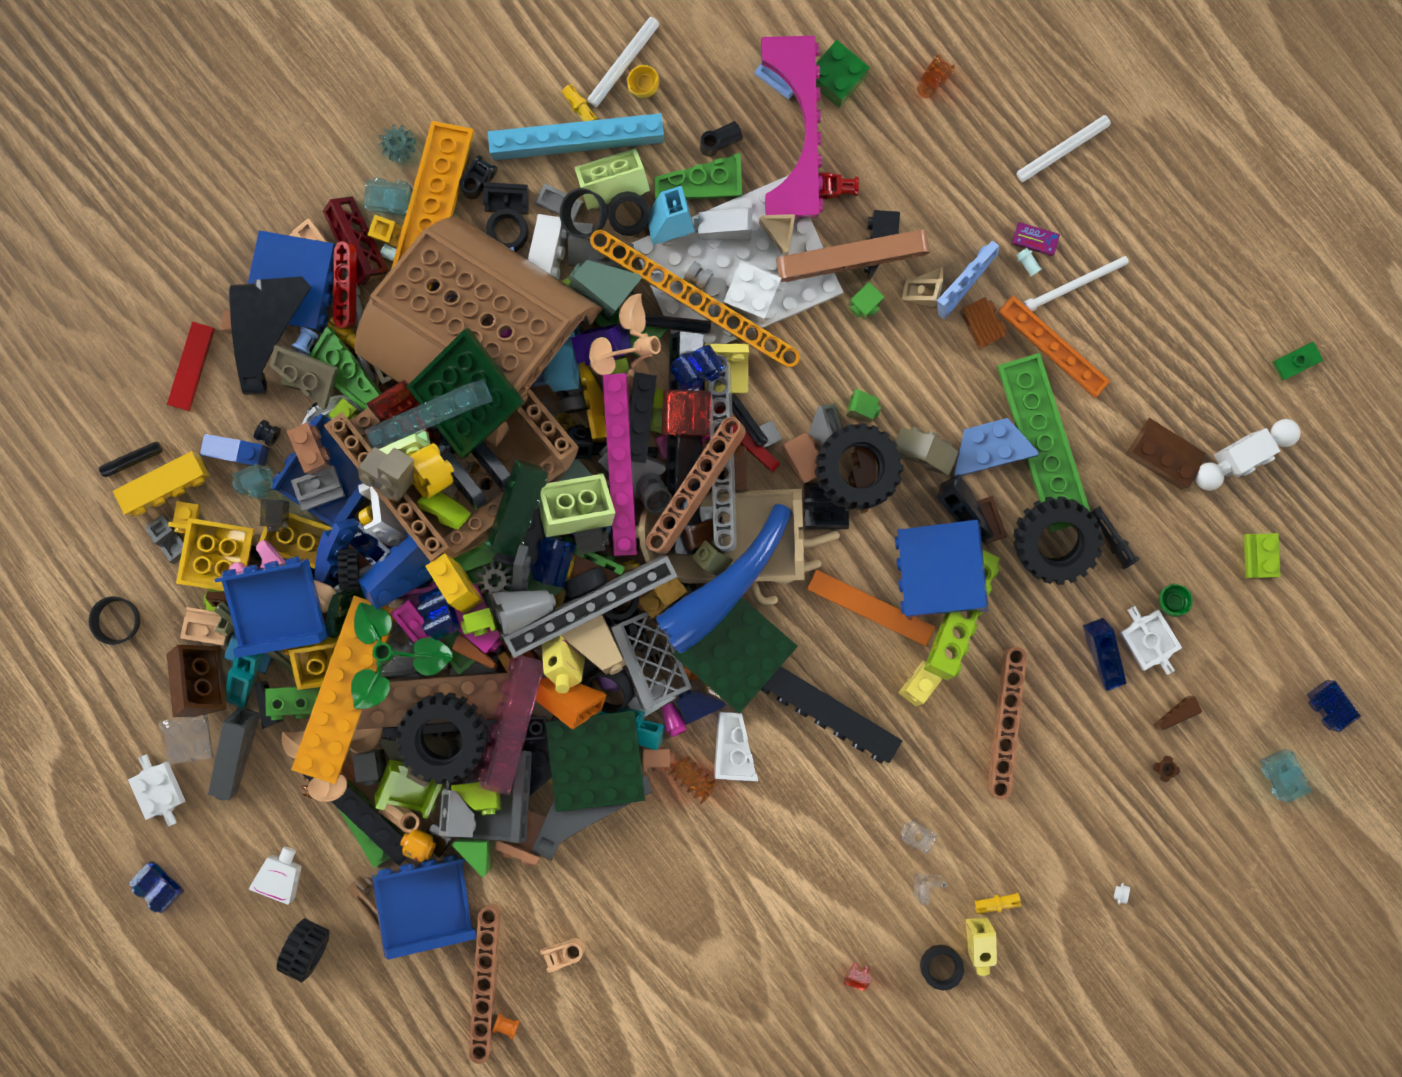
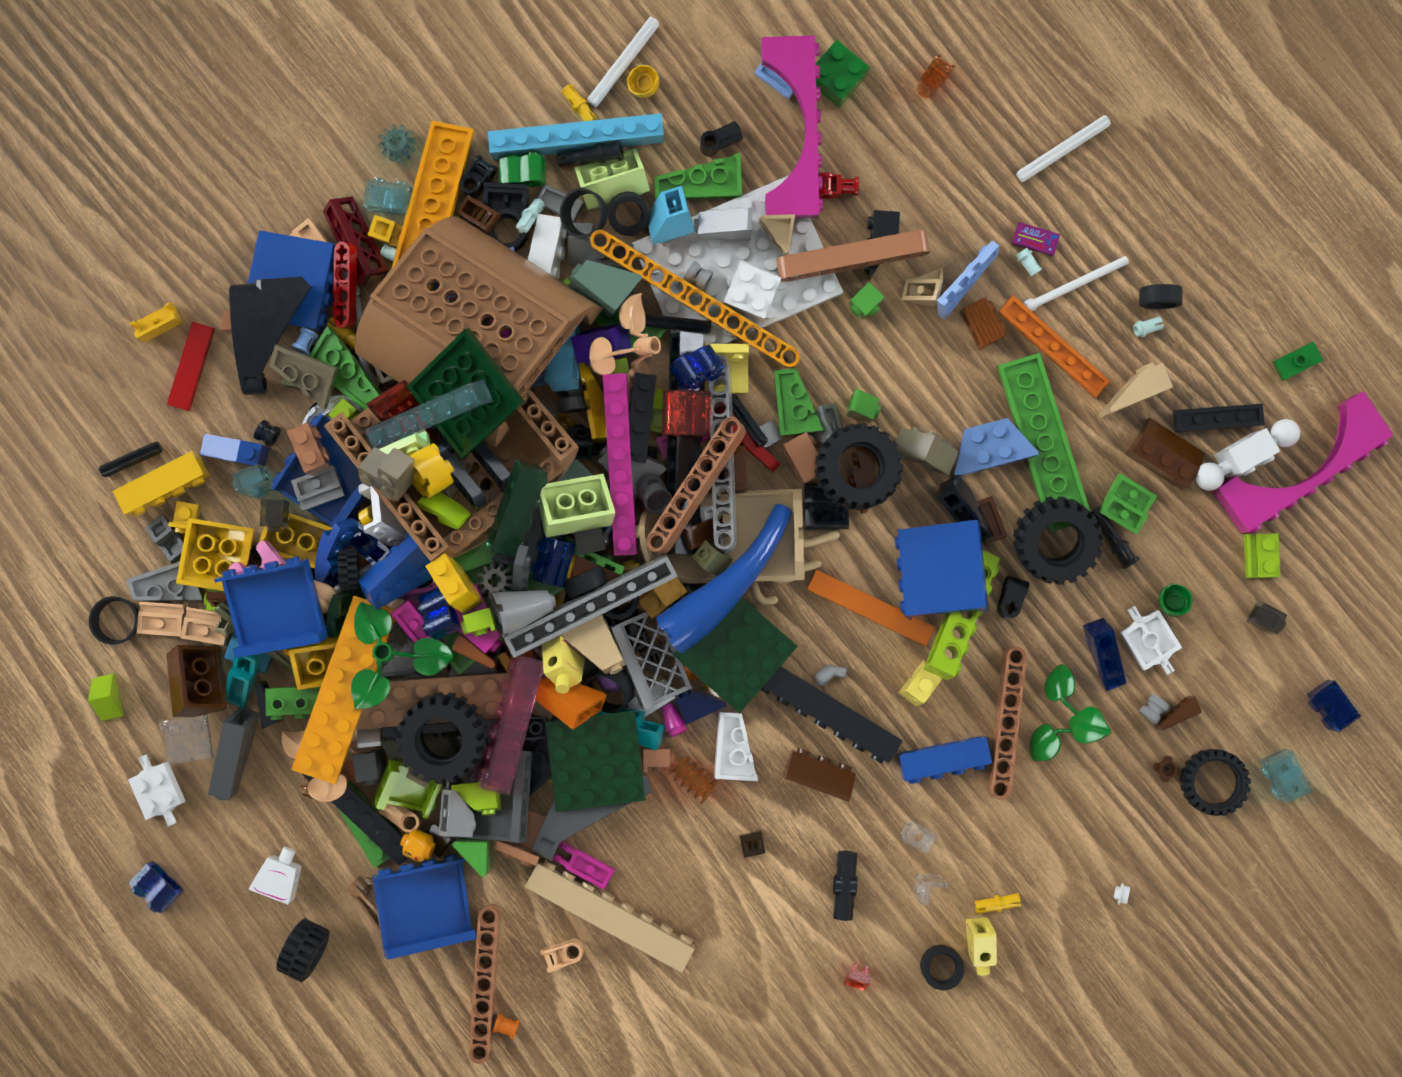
(105, 697): none -> lime slope
(157, 323): none -> yellow hinge
(160, 618): none -> light nougat plate
(162, 585): none -> light grey wing
(368, 737): none -> white slope
(468, 206): none -> reddish brown slope
(523, 170): none -> green brick
(530, 215): none -> light aqua axle
(585, 866): none -> dark pink hinge
(601, 154): none -> black pin
(610, 915): none -> tan brick
(752, 844): none -> dark brown tile
(794, 405): none -> bright green wing
(820, 774): none -> reddish brown slope
(828, 672): none -> light grey arm
(845, 885): none -> black piece
(944, 758): none -> blue brick
(1013, 593): none -> black piece
(1085, 726): none -> green plant
(1127, 503): none -> bright green slope
(1147, 382): none -> tan slope
(1148, 326): none -> light aqua pin
(1155, 707): none -> light grey wheel
(1161, 296): none -> black tyre
(1218, 418): none -> black plate
(1241, 786): none -> black tyre
(1267, 618): none -> clear smoke brick
(1358, 433): none -> dark pink arch

